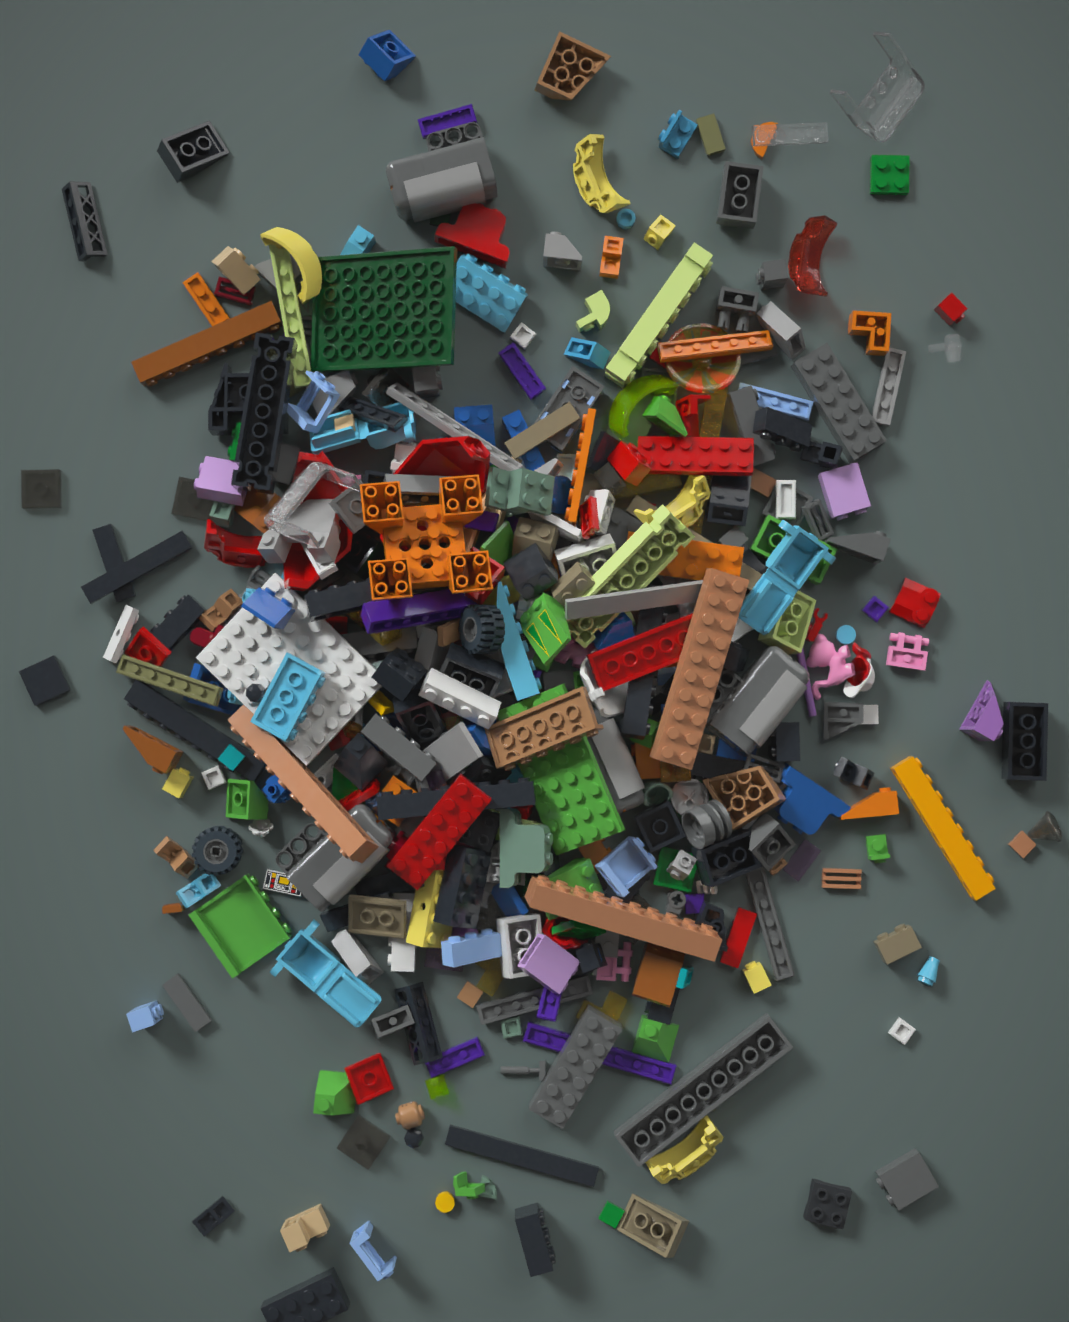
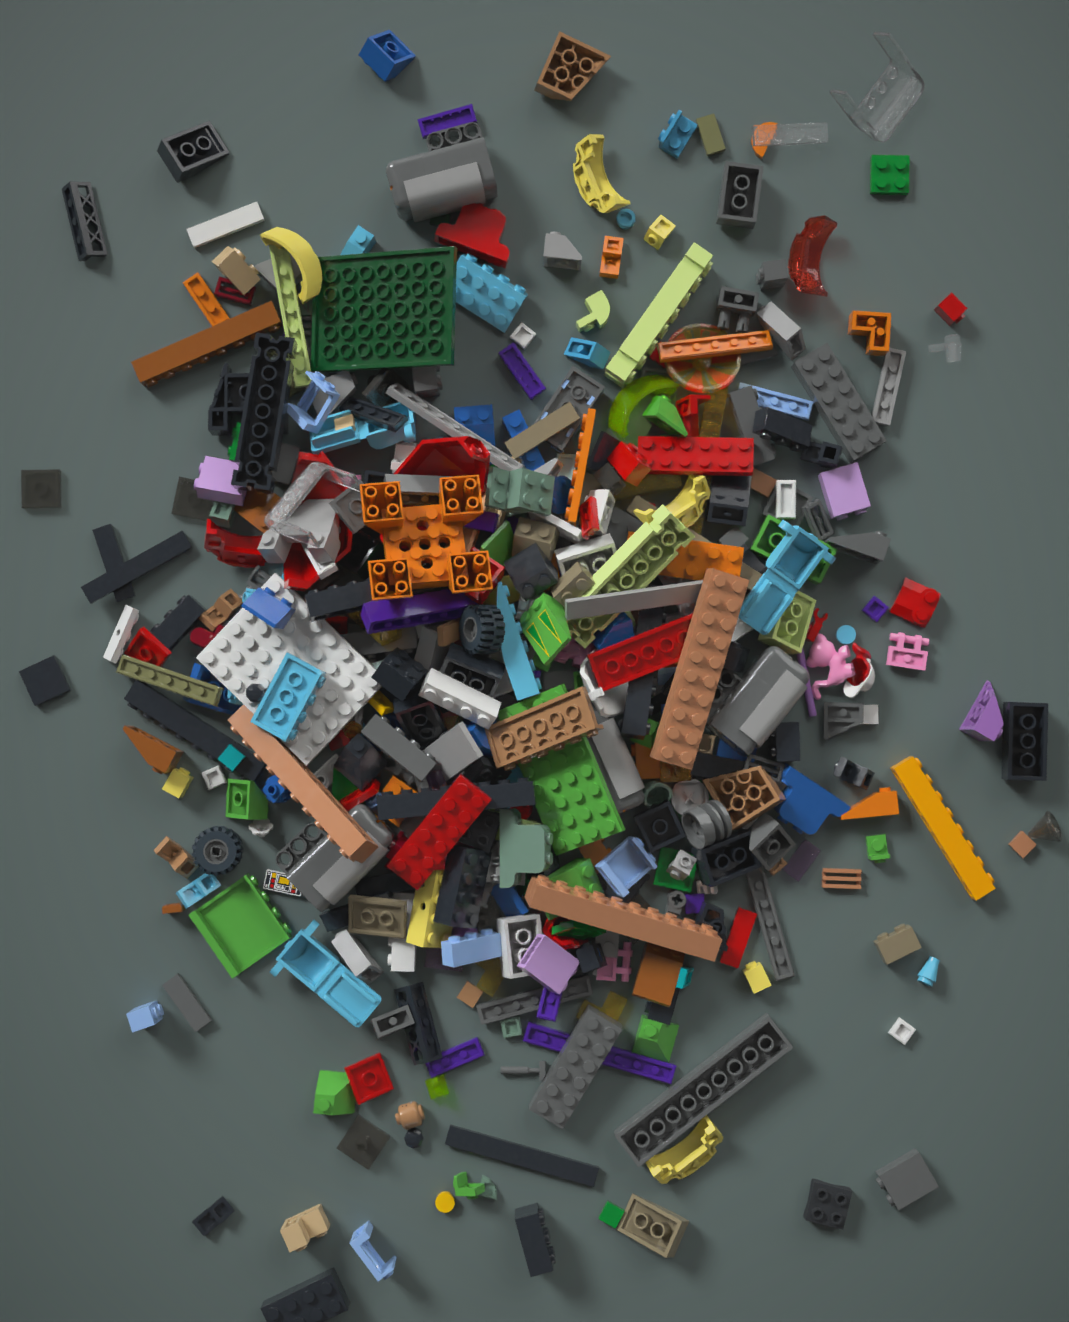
(225, 224): none -> white tile

